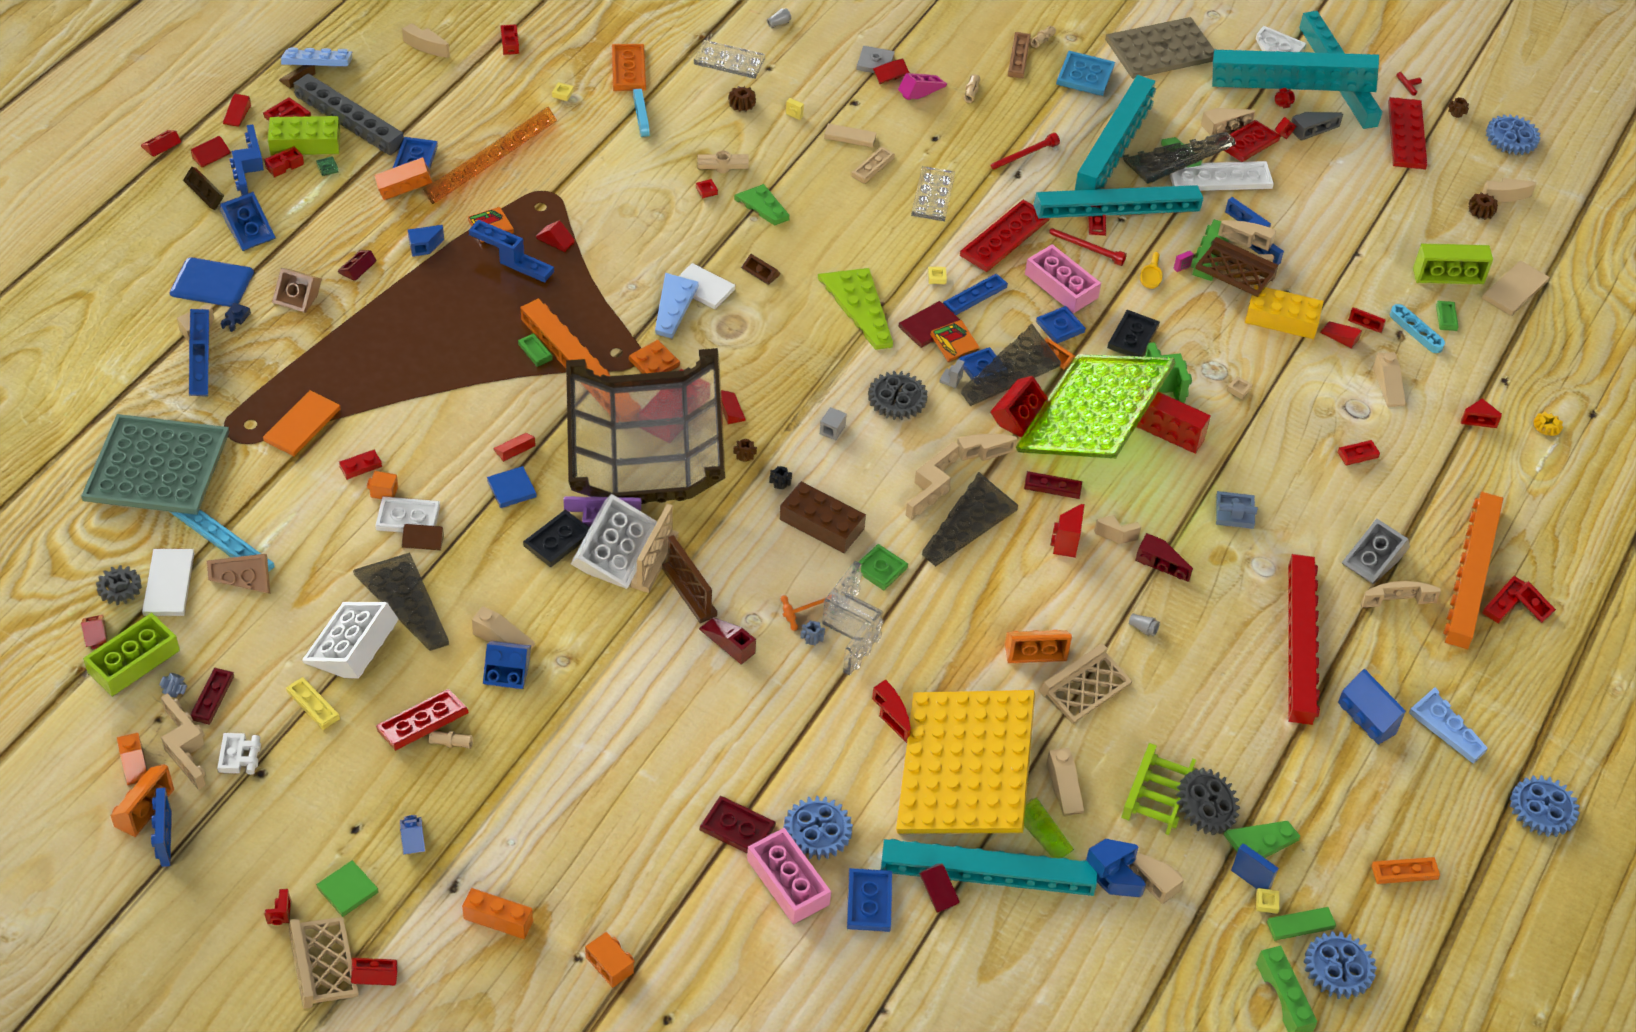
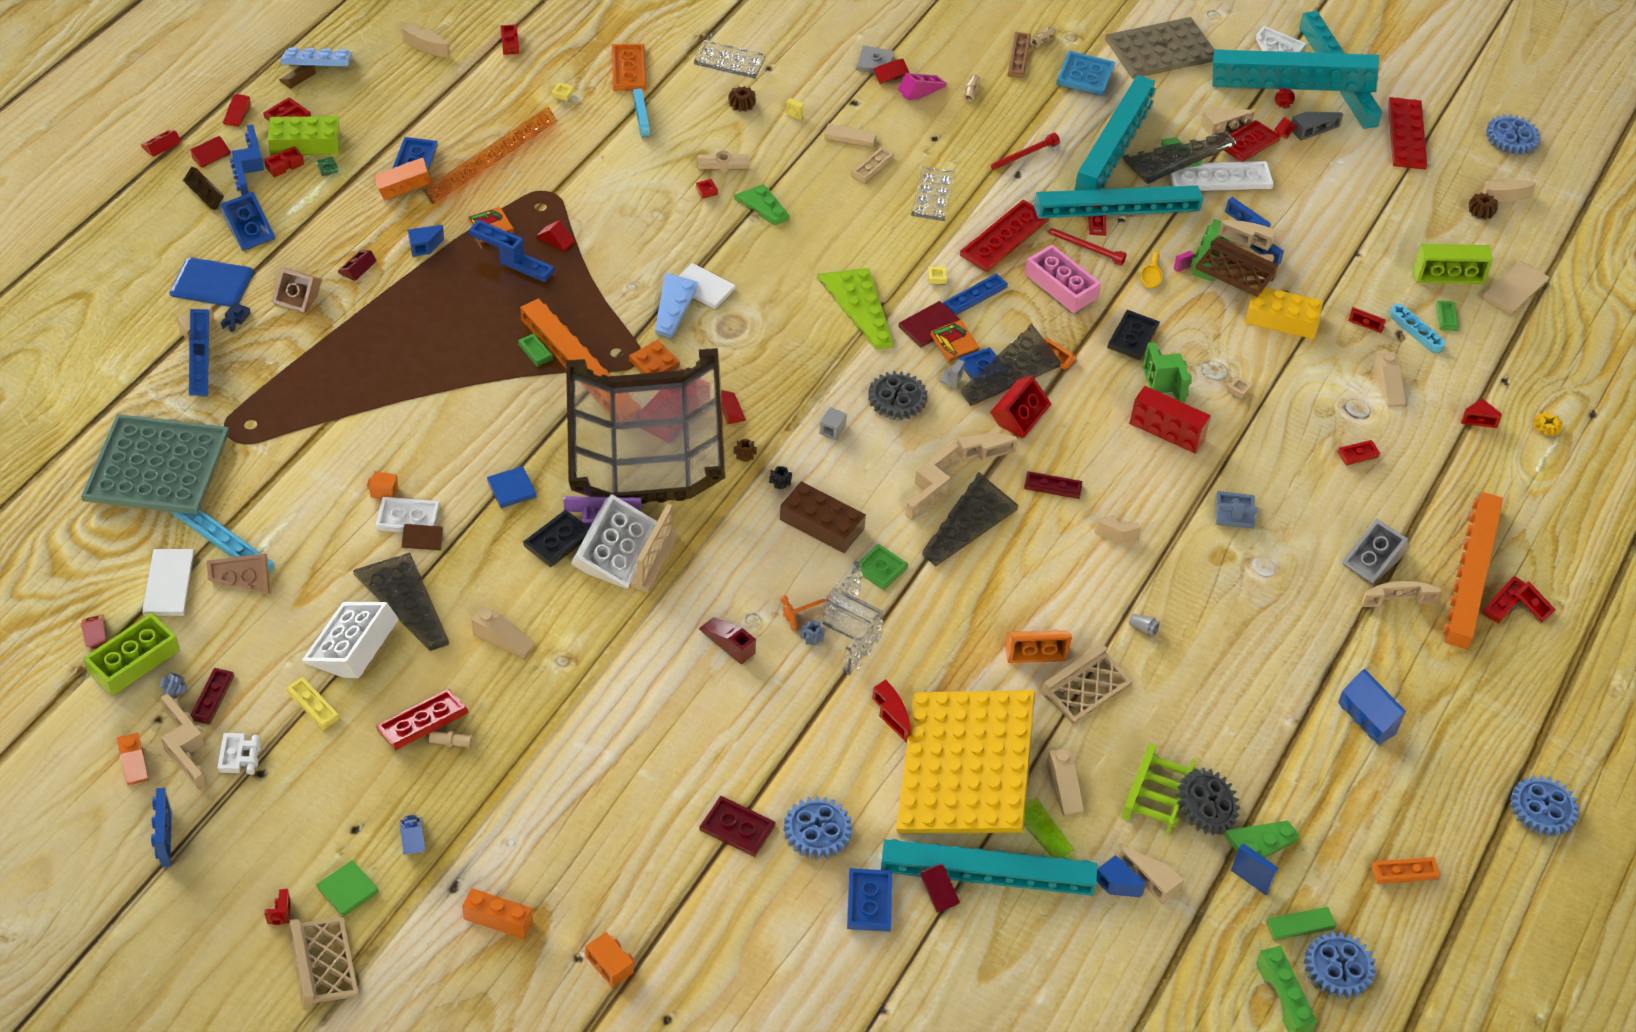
(119, 585): dark grey gear -> none
(137, 806): orange slope -> none
(301, 423): orange tile -> none
(350, 114): dark grey brick -> none
(360, 464): red plate -> none
(374, 971): red slope -> none
(506, 664): blue slope -> none
(515, 446): red slope -> none
(689, 582): reddish brown fence -> none
(760, 269): reddish brown slope -> none
(780, 17): light grey cone -> none
(789, 876): bright pink brick -> none
(1060, 324): blue tile -> none
(1068, 532): red slope -> none
(1096, 406): clear neon green plate -> none
(1110, 856): blue slope -> none
(1161, 556): dark red slope -> none
(1267, 900): light yellow plate -> none
(1302, 640): red brick -> none
(1342, 333): red slope -> none
(1409, 83): red piece -> none
(1441, 720): light blue wing -> none
(1458, 107): reddish brown gear -> none

